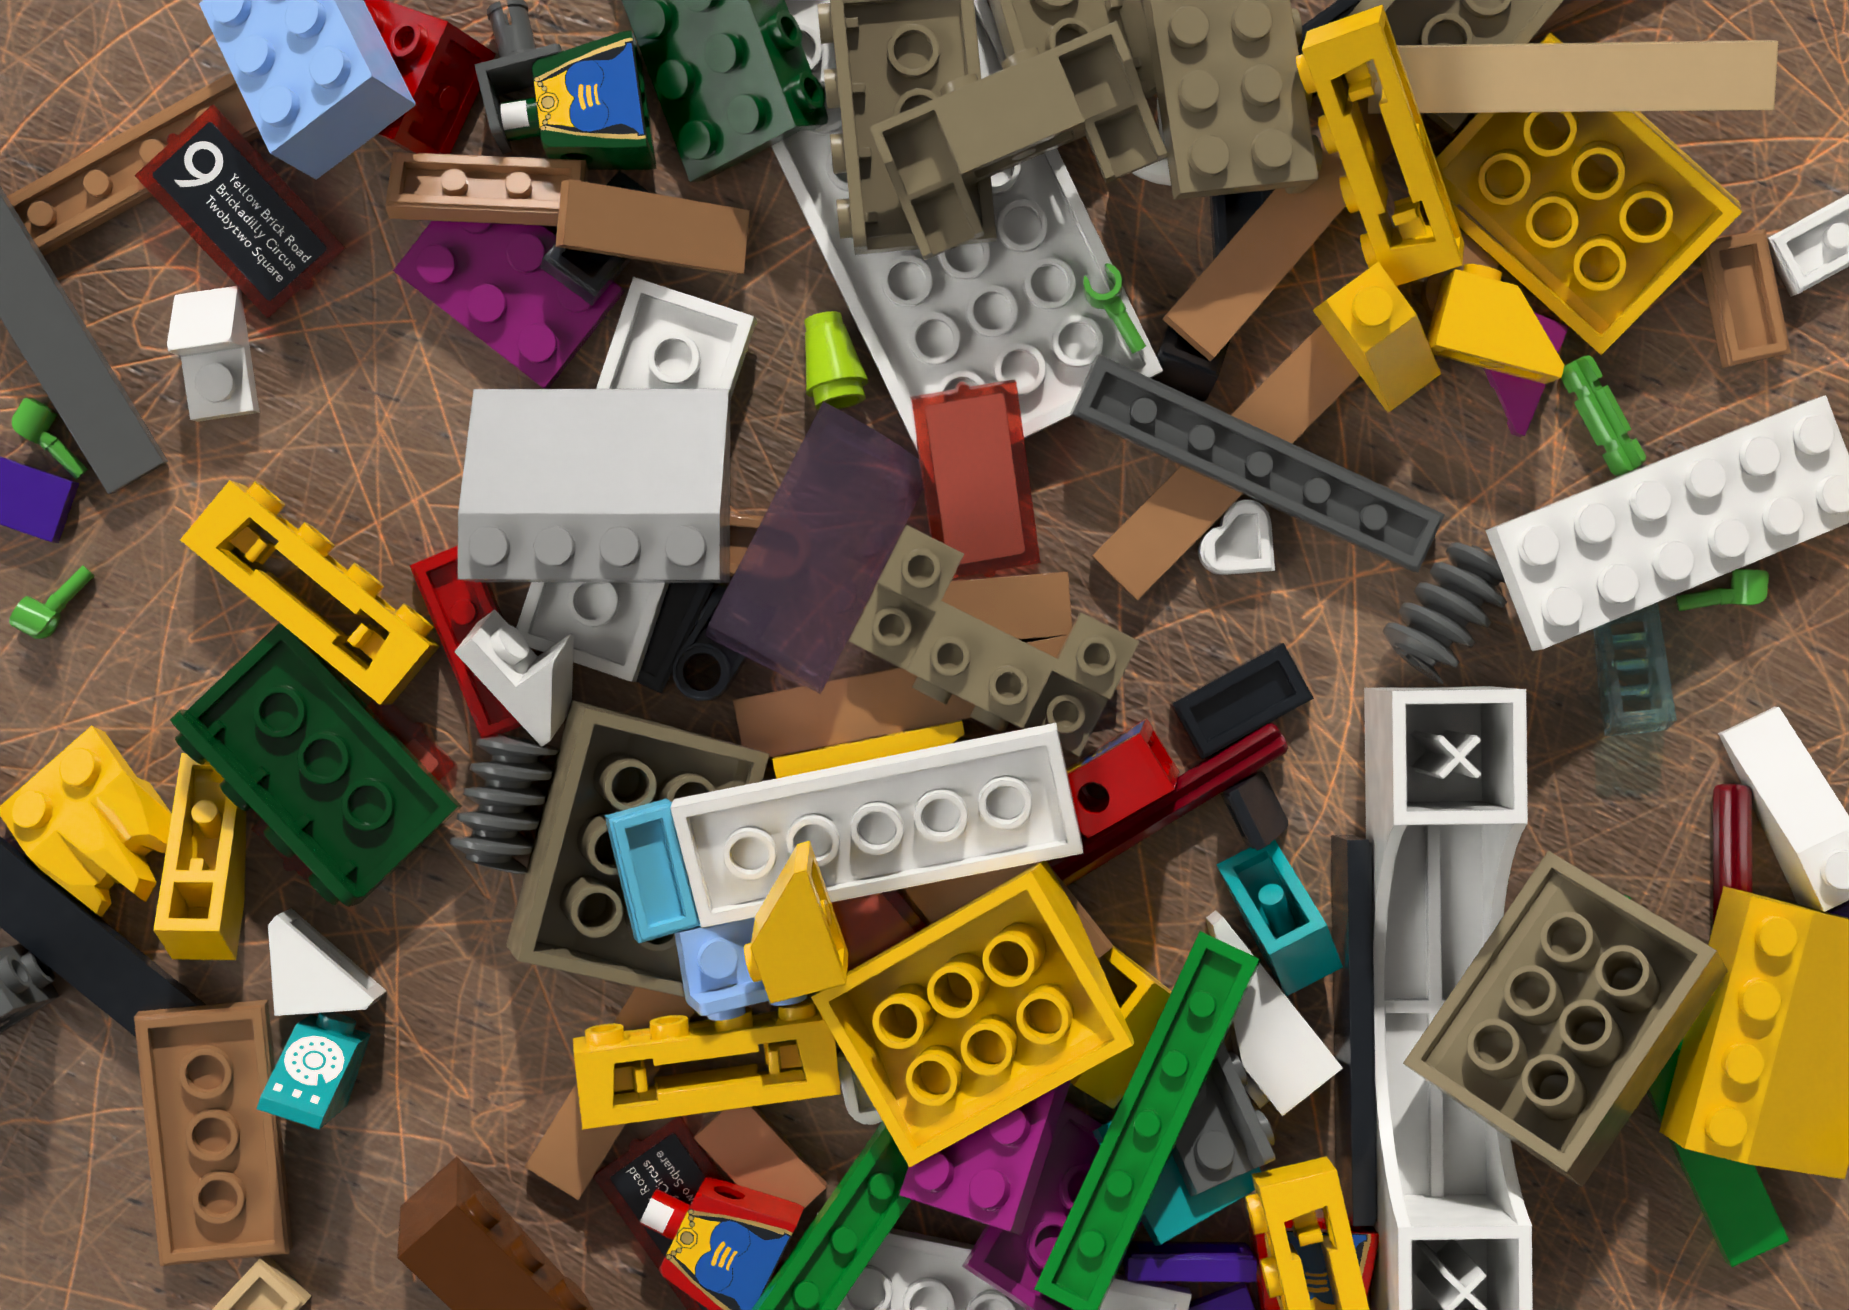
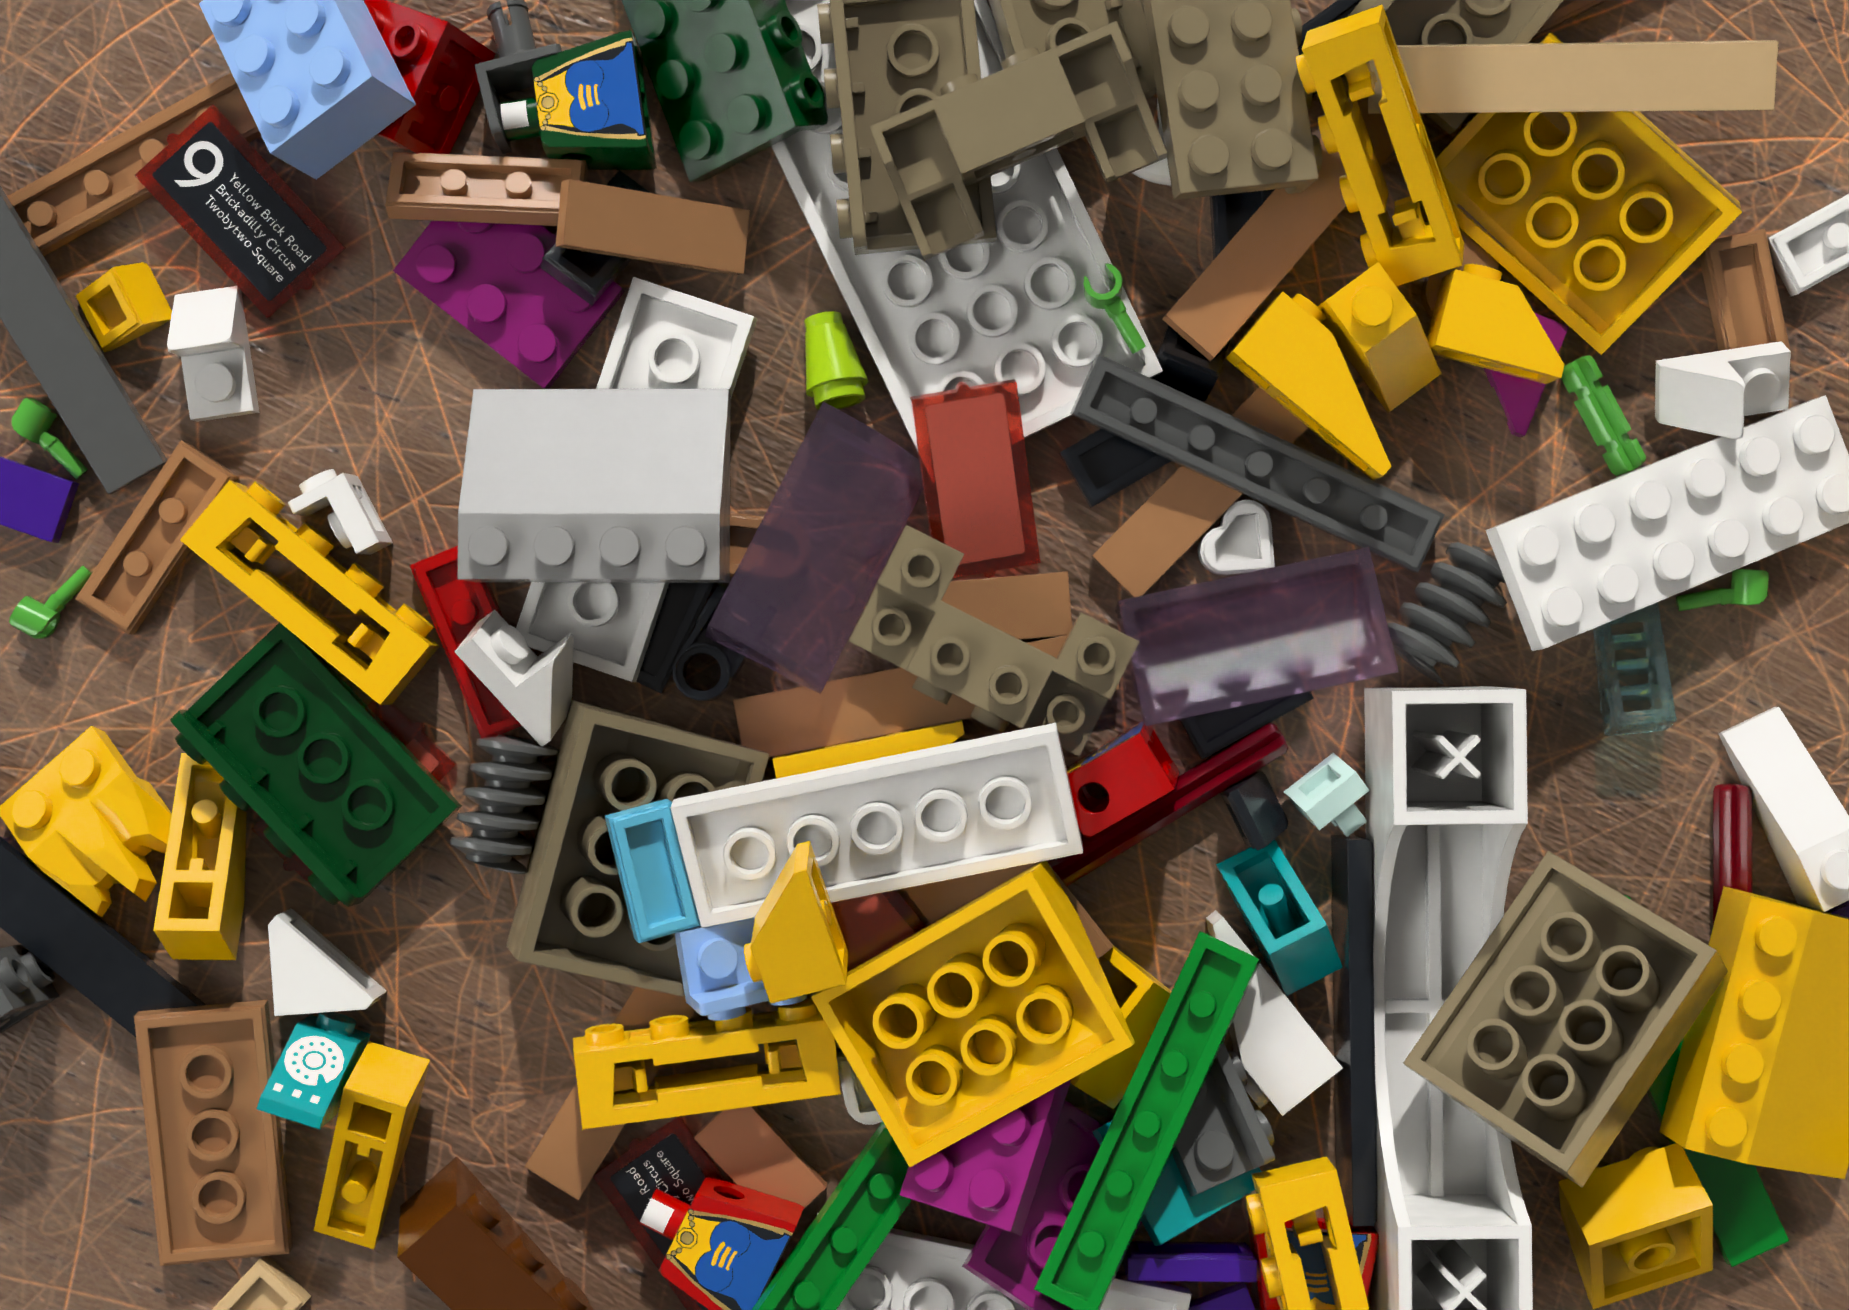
(124, 305): none -> yellow slope
(149, 543): none -> medium nougat tile
(354, 516): none -> white bracket
(370, 1143): none -> yellow slope
(1107, 464): none -> black tile
(1257, 637): none -> clear purple slope
(1306, 373): none -> yellow slope
(1329, 795): none -> light aqua tile
(1638, 1224): none -> yellow slope
(1721, 387): none -> white slope

